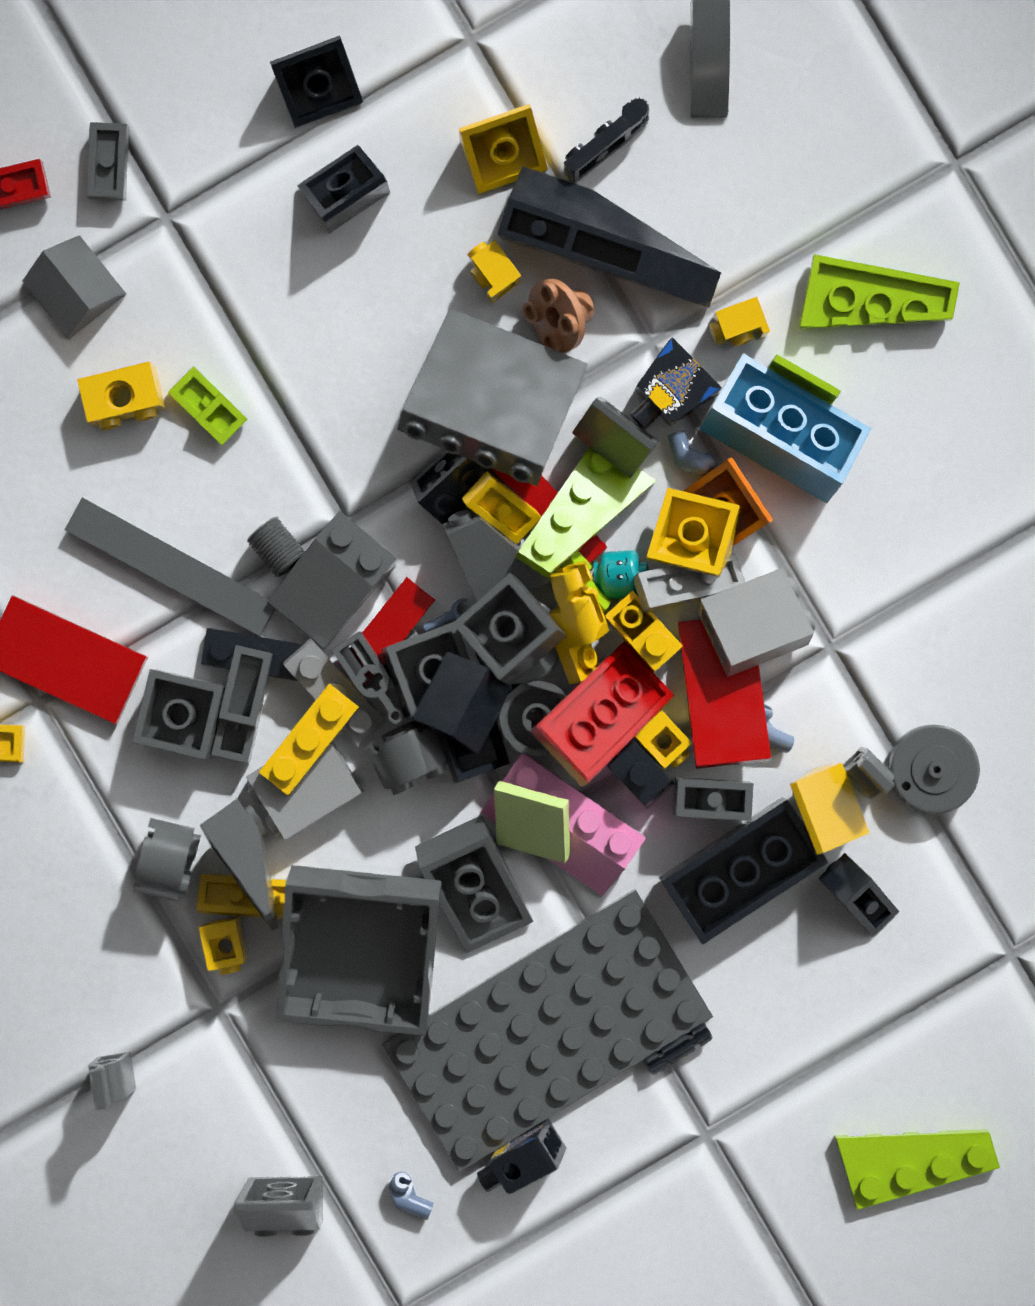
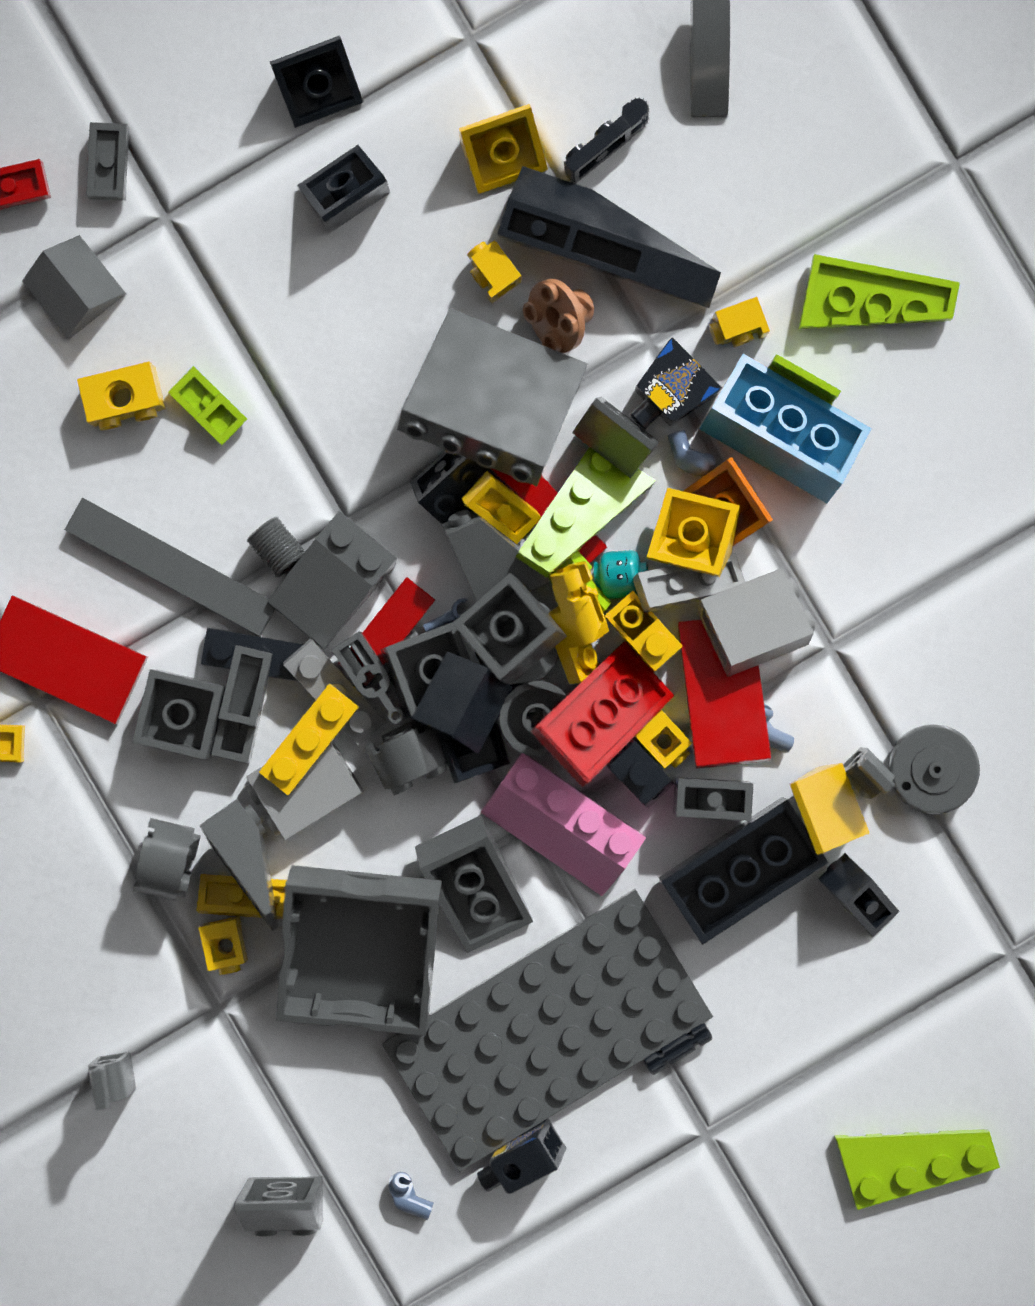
(532, 822): yellowish green tile -> none

